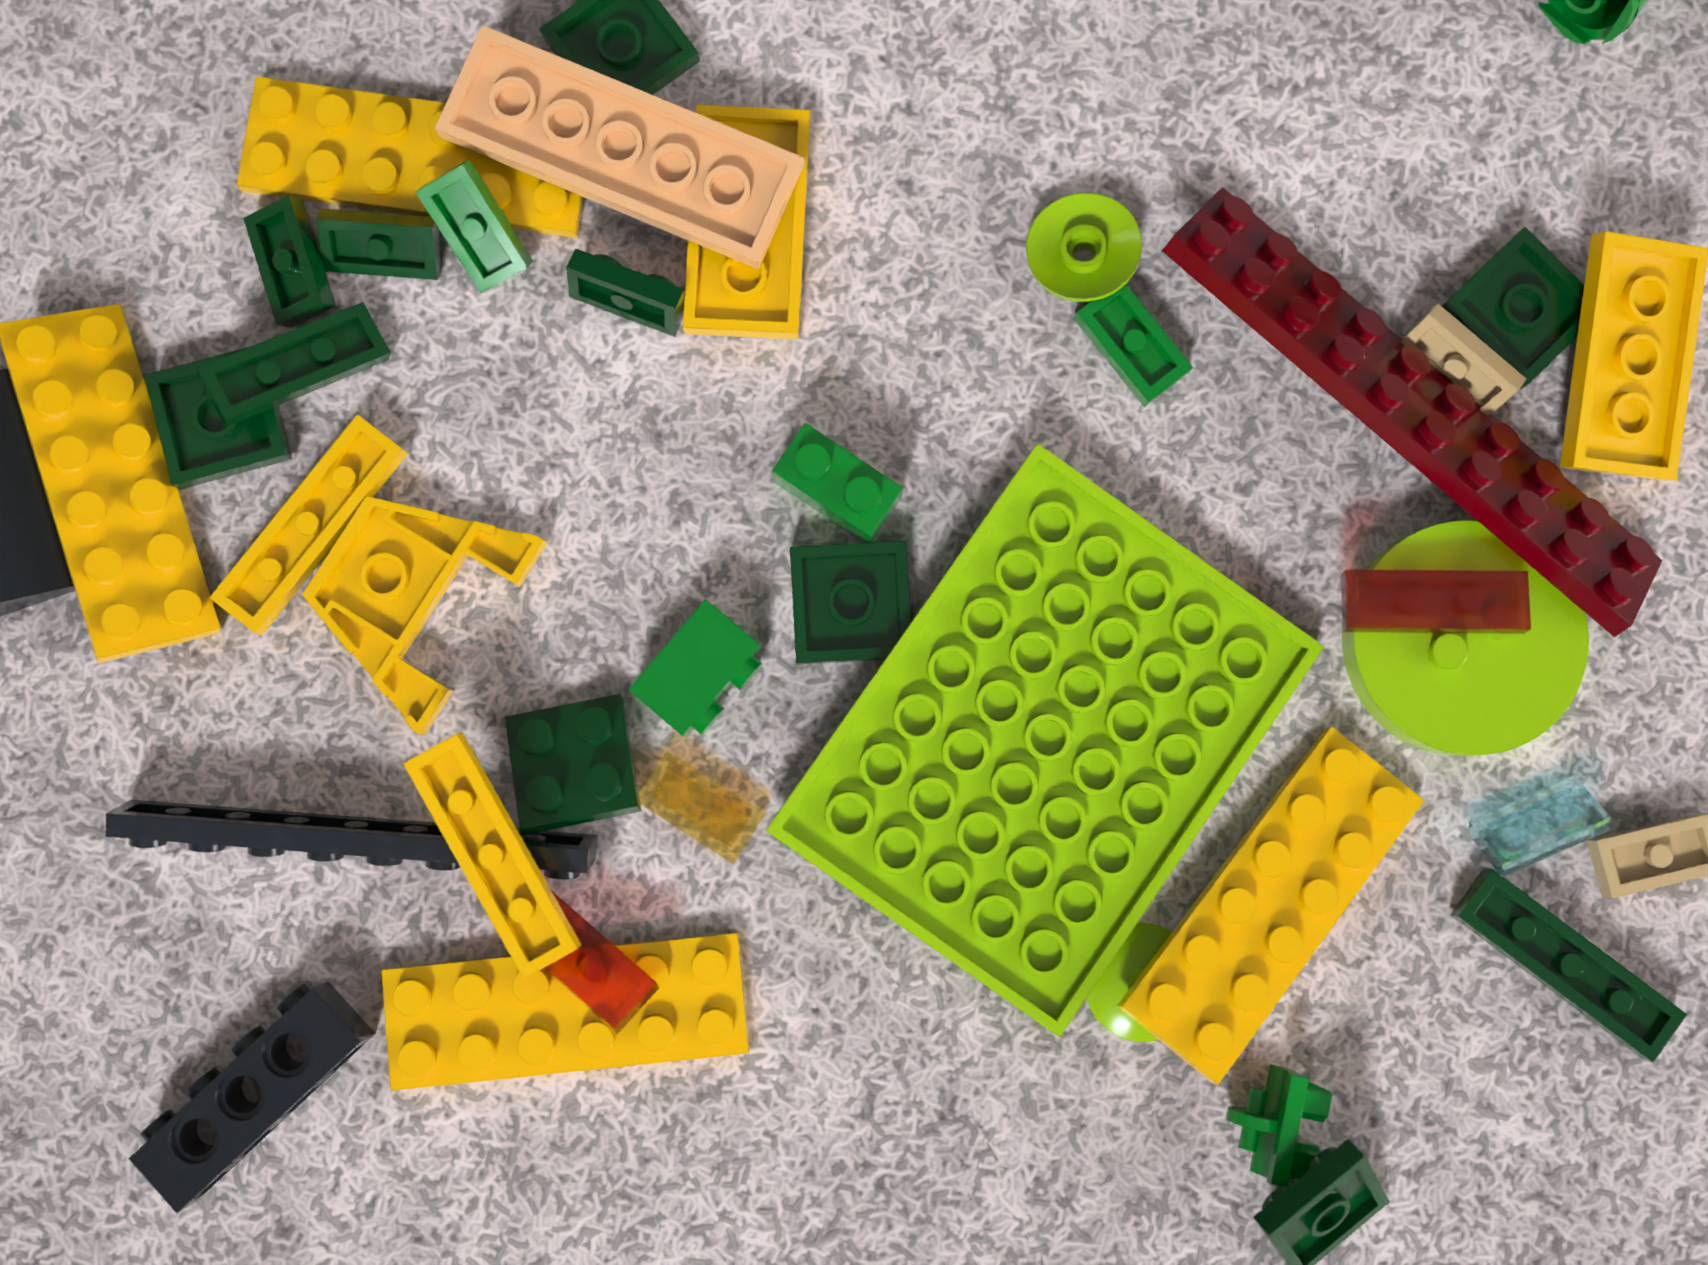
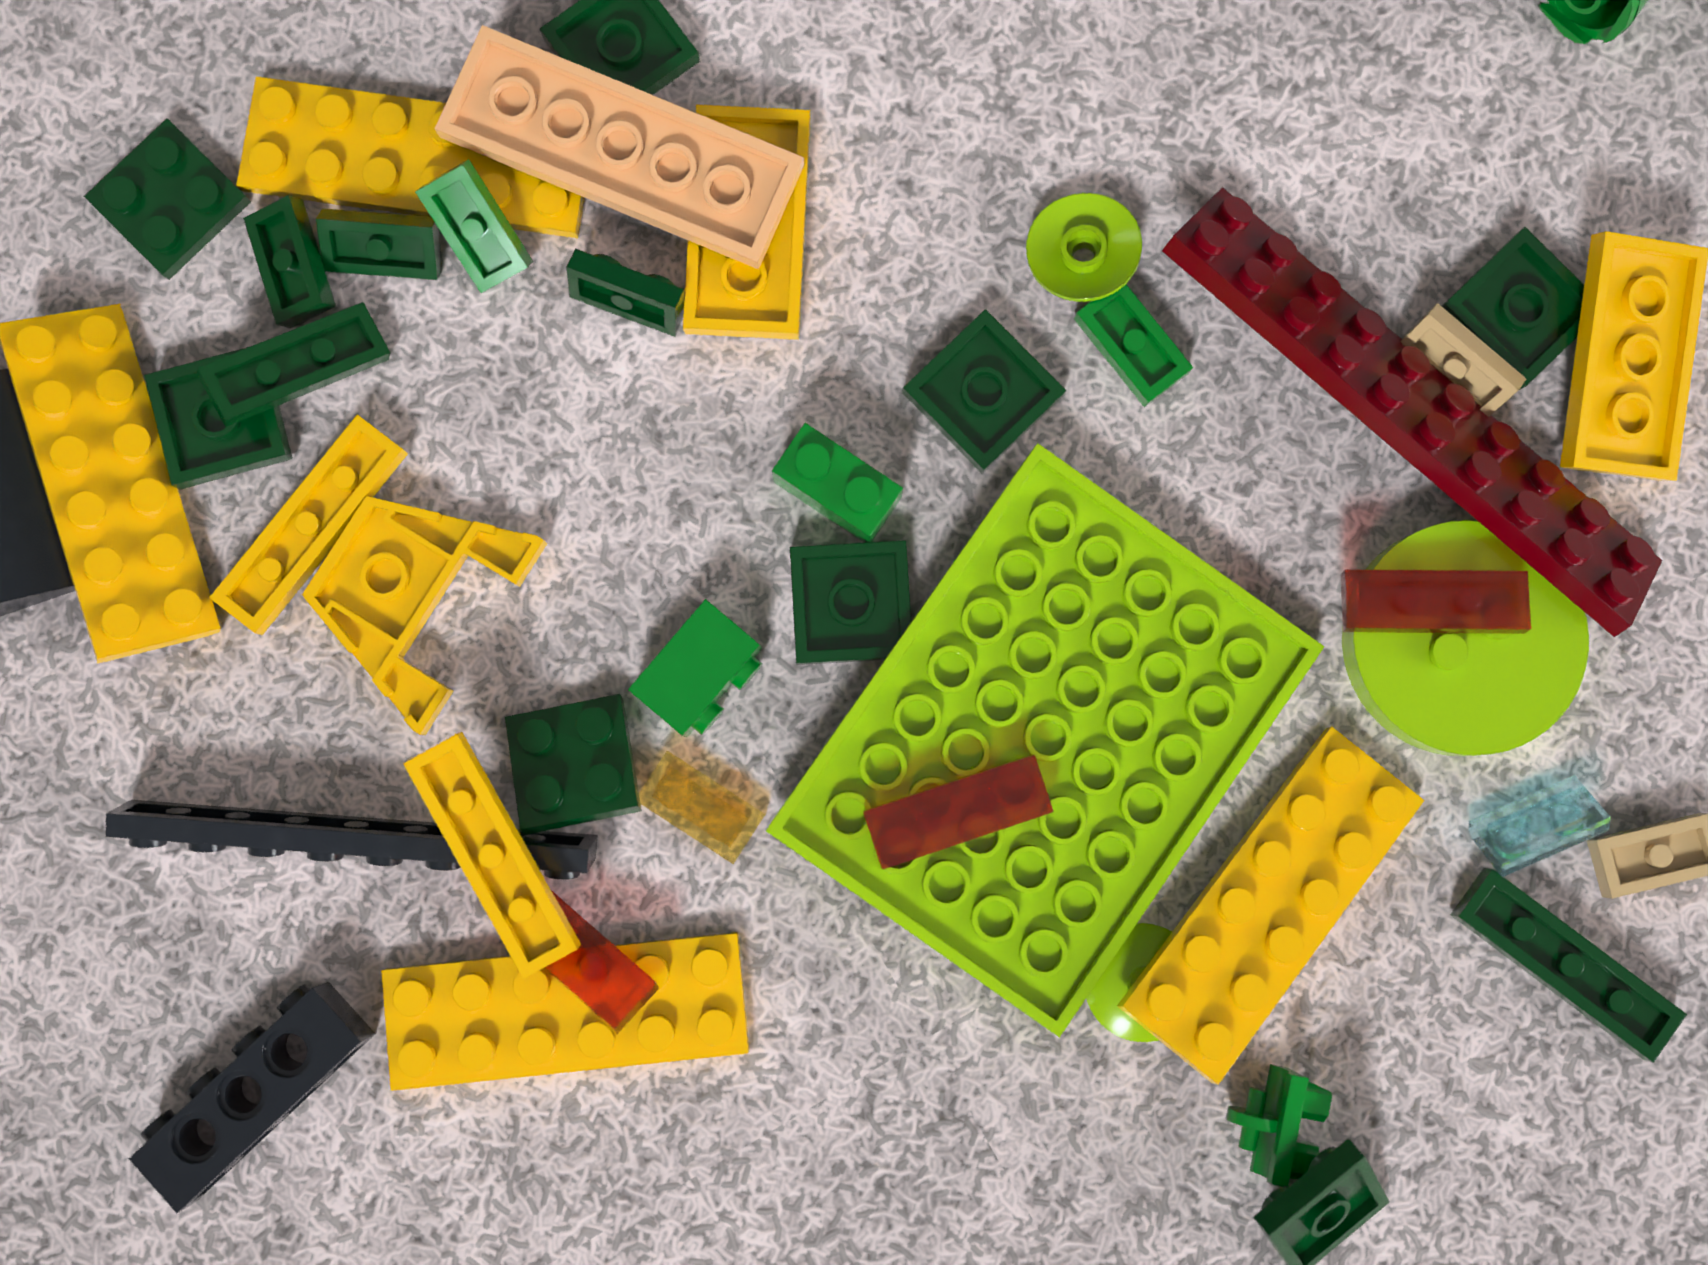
(167, 199): none -> dark green plate
(957, 811): none -> clear red tile
(983, 391): none -> dark green plate

